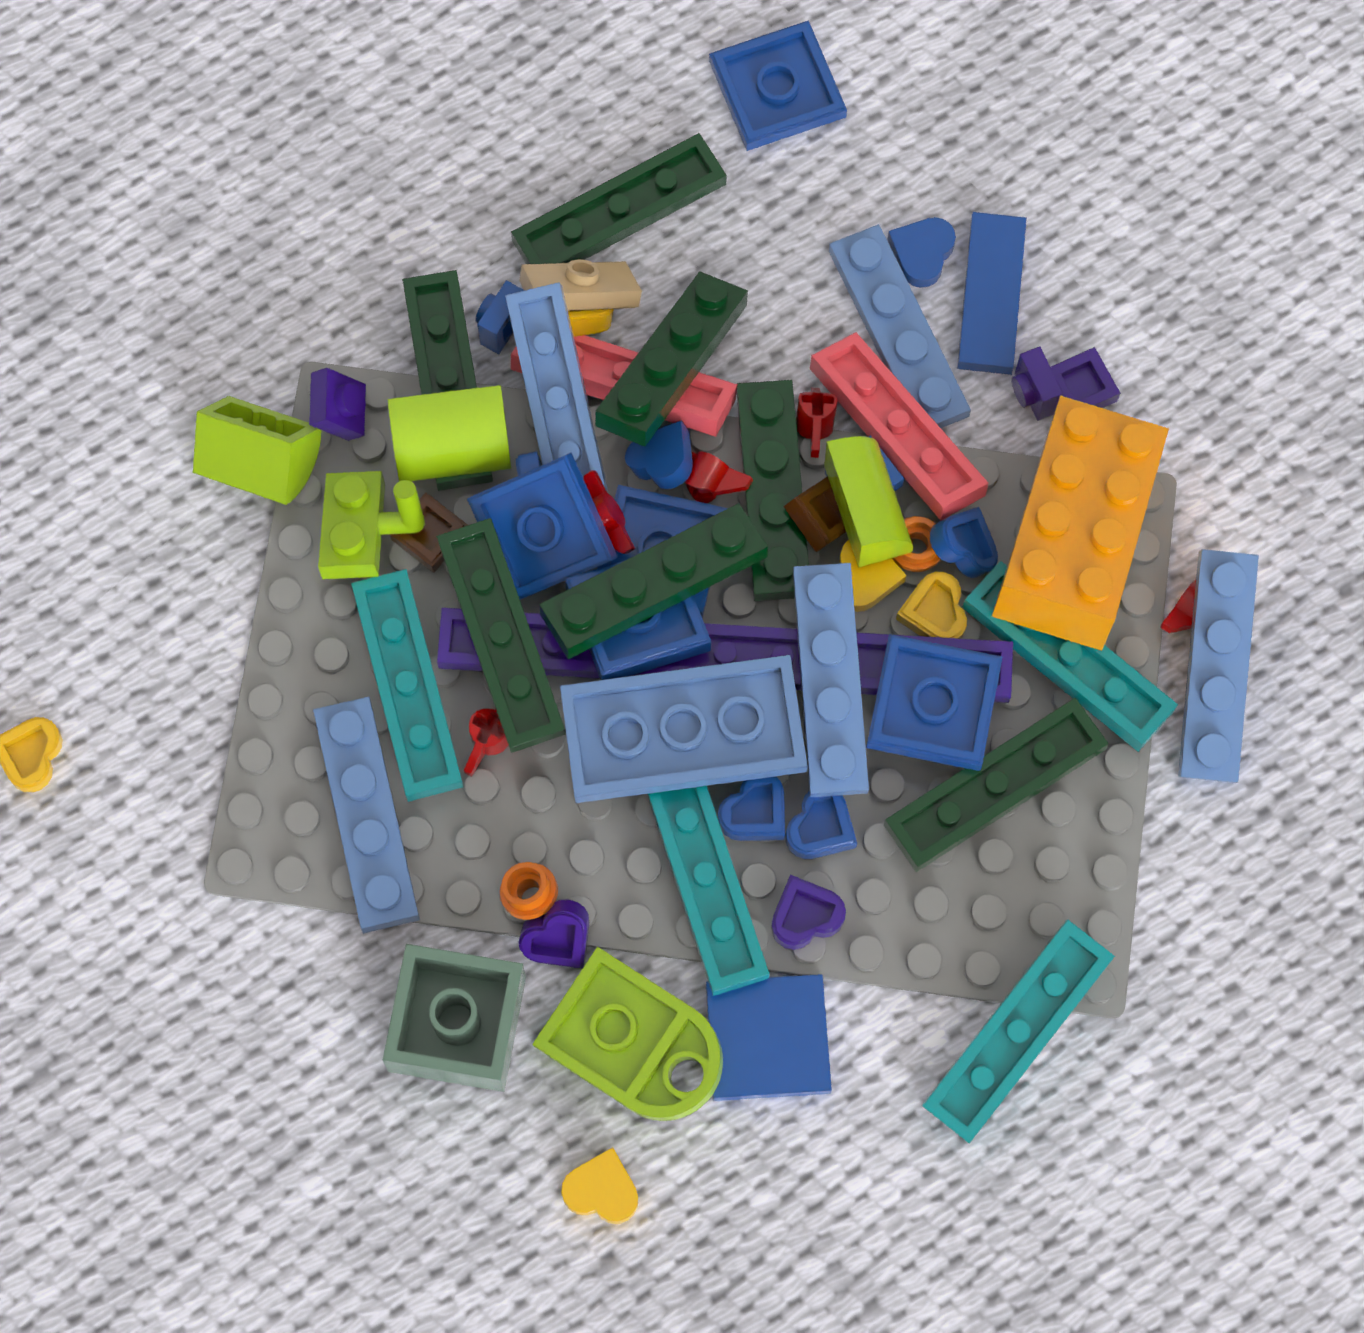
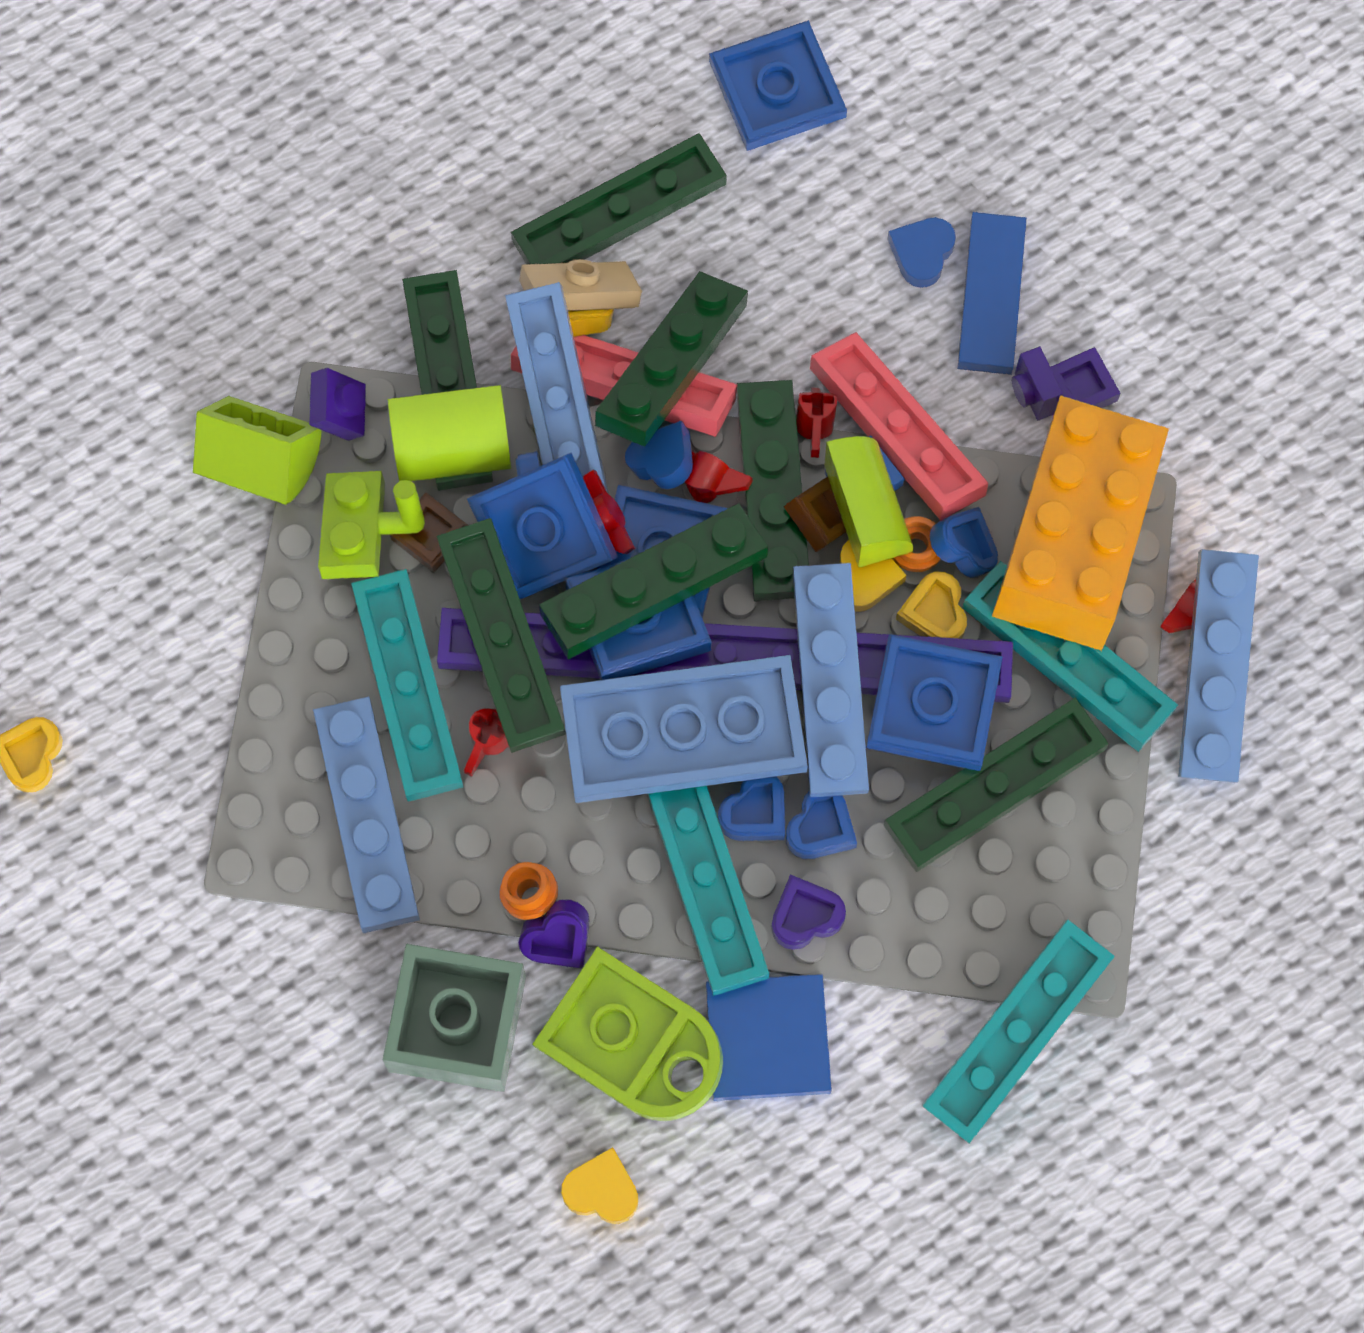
(494, 319): blue plate -> none
(898, 323): medium blue plate -> none

